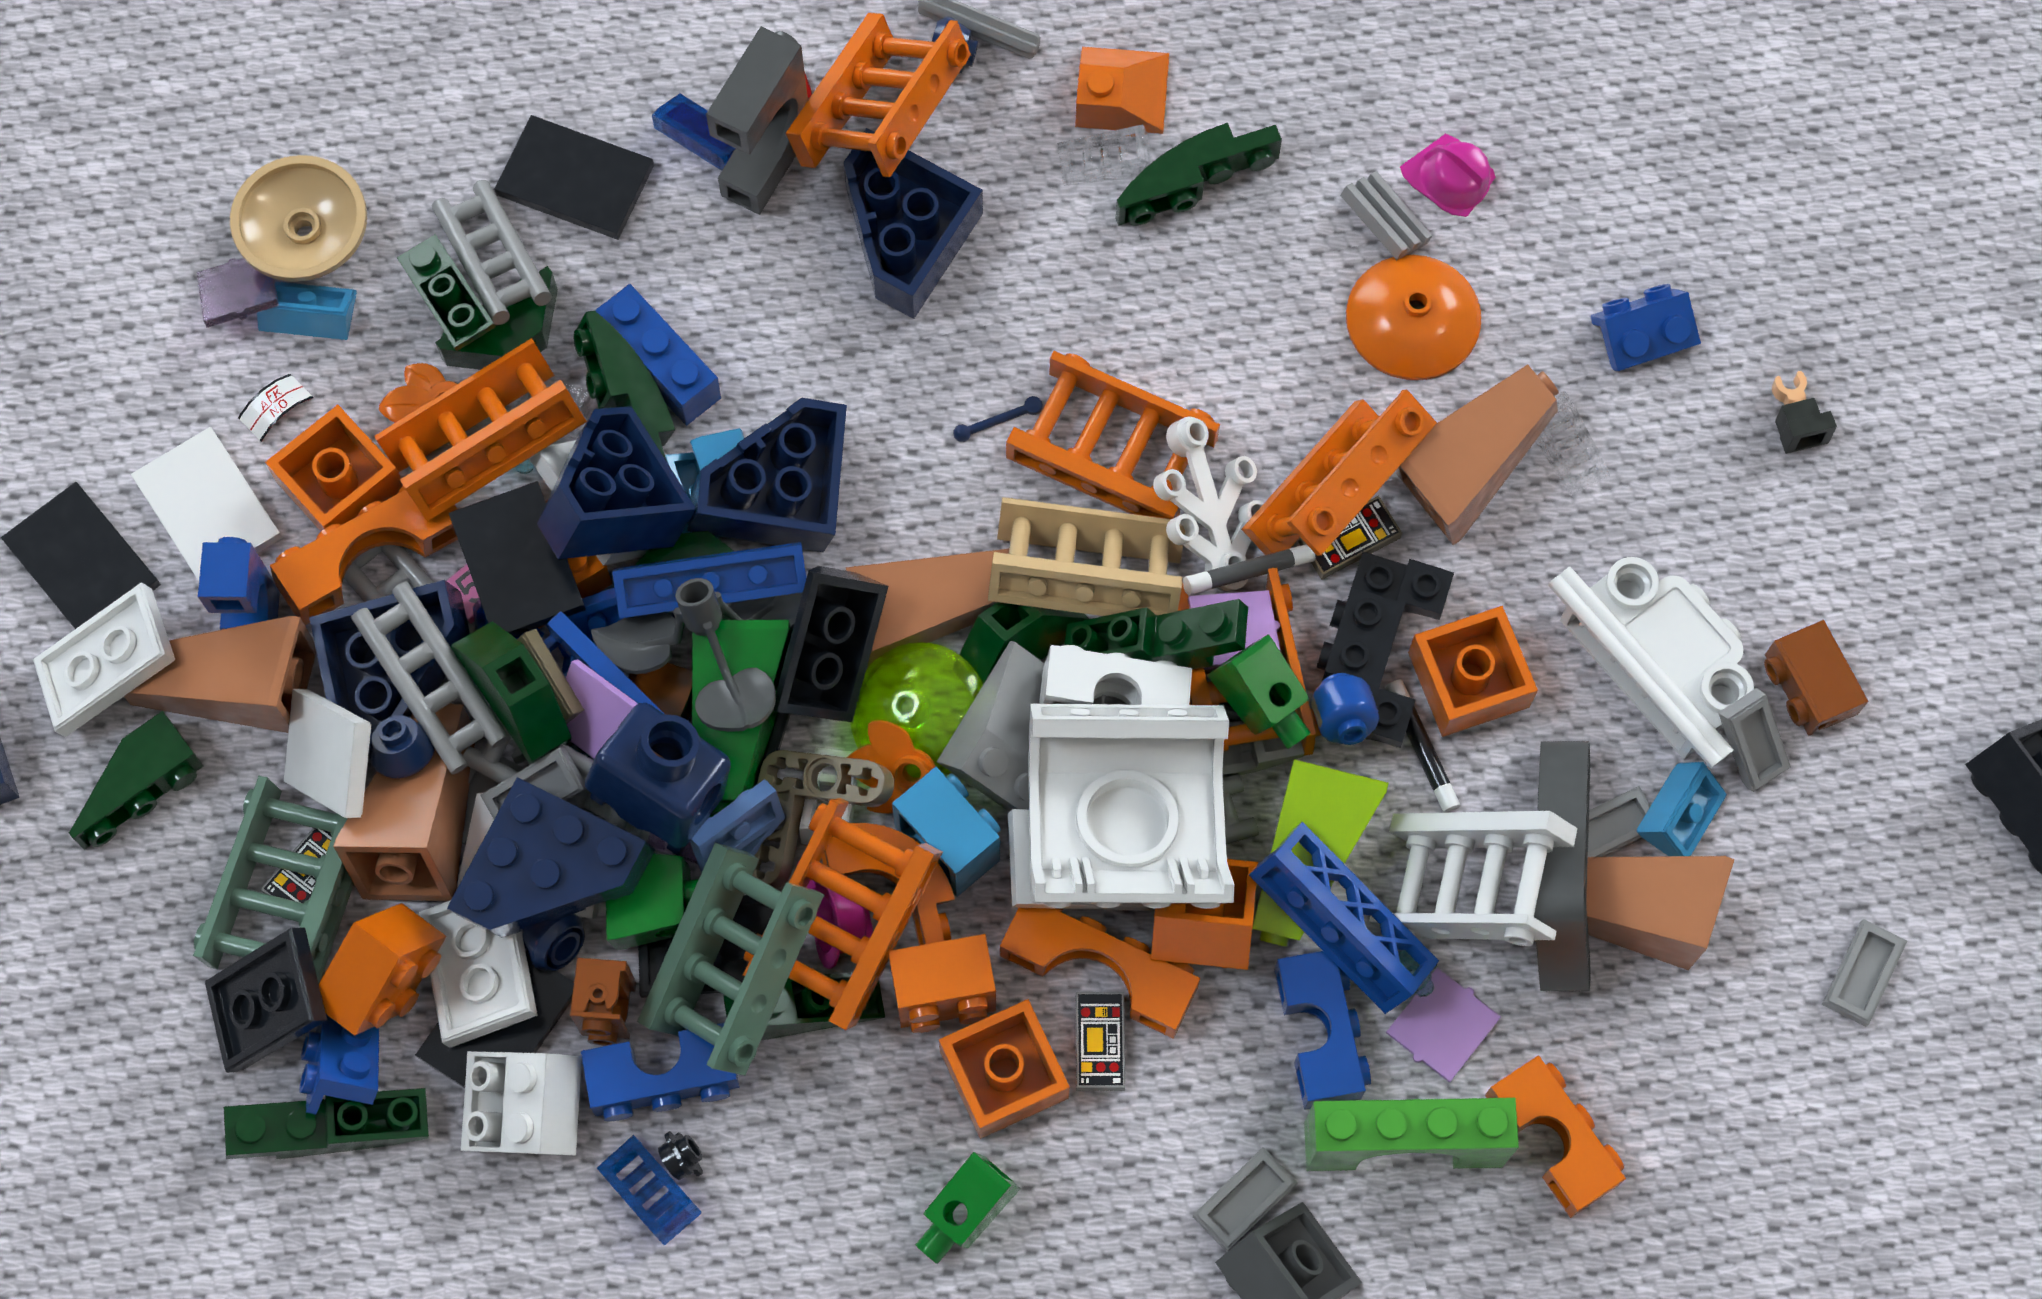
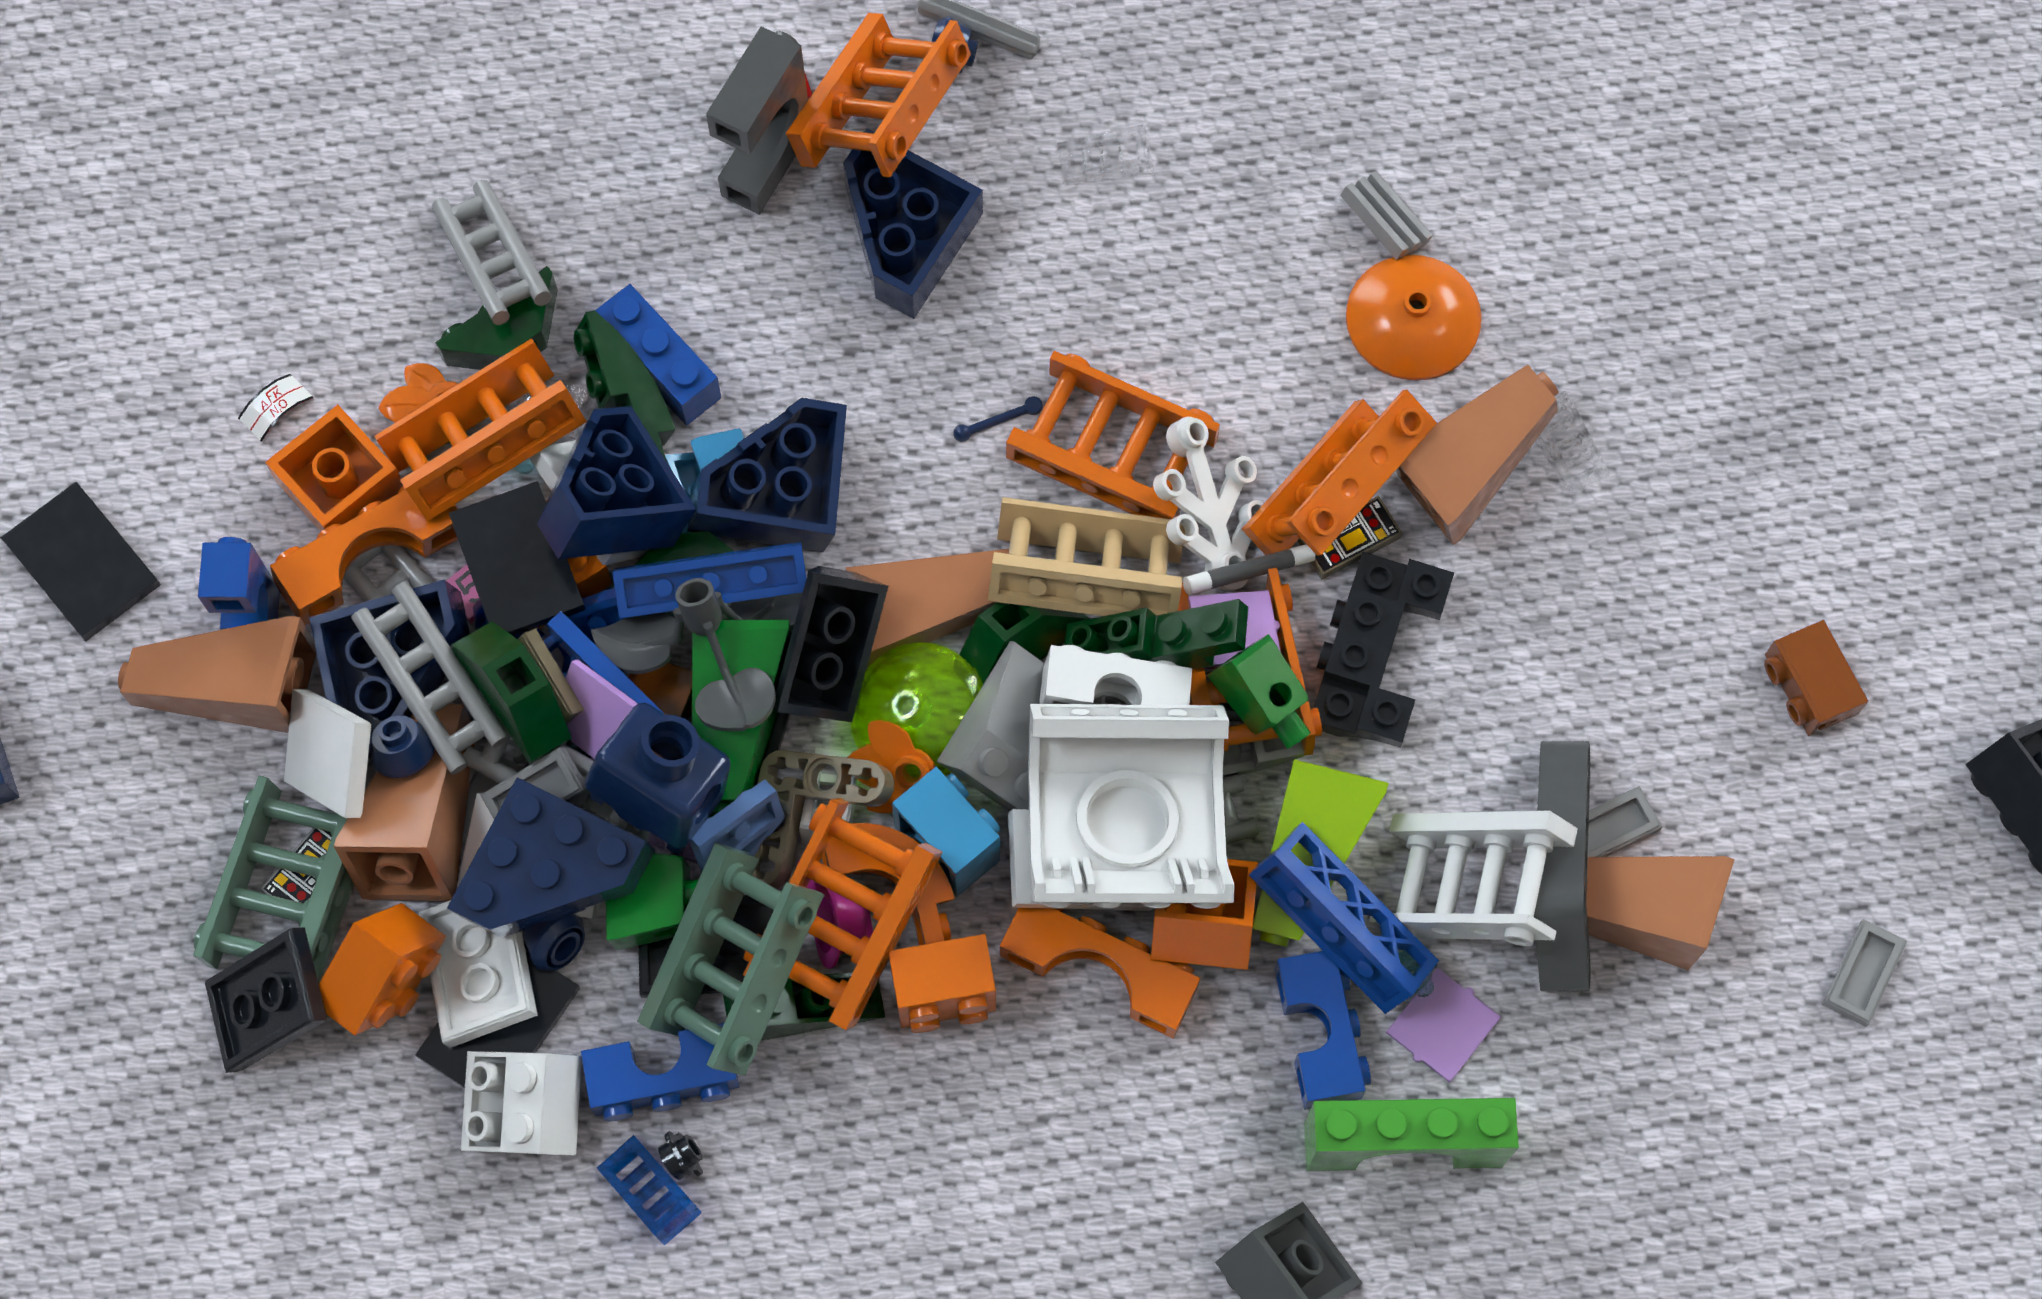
(103, 659): white tile -> none
(139, 772): dark green slope -> none
(204, 498): white tile -> none
(234, 292): clear purple piece -> none
(295, 195): tan dish -> none
(310, 311): dark azure slope -> none
(338, 1126): dark green slope -> none
(339, 1065): blue bracket -> none
(446, 292): dark green slope -> none
(574, 177): black tile -> none
(602, 999): dark orange hinge -> none
(687, 125): clear blue slope -> none
(983, 1192): green torso -> none
(1004, 1068): orange brick -> none
(1100, 1041): tile -> none
(1121, 89): orange slope -> none
(1179, 174): dark green slope -> none
(1245, 1199): light grey tile -> none
(1344, 709): blue head -> none
(1427, 755): black bar -> none
(1450, 174): dark pink piece -> none
(1472, 671): orange brick -> none
(1587, 1166): orange arch -> none
(1647, 327): blue bracket -> none
(1660, 650): white brick -> none
(1682, 809): dark azure slope -> none
(1755, 739): light grey tile -> none
(1799, 418): pearl dark grey piece -> none

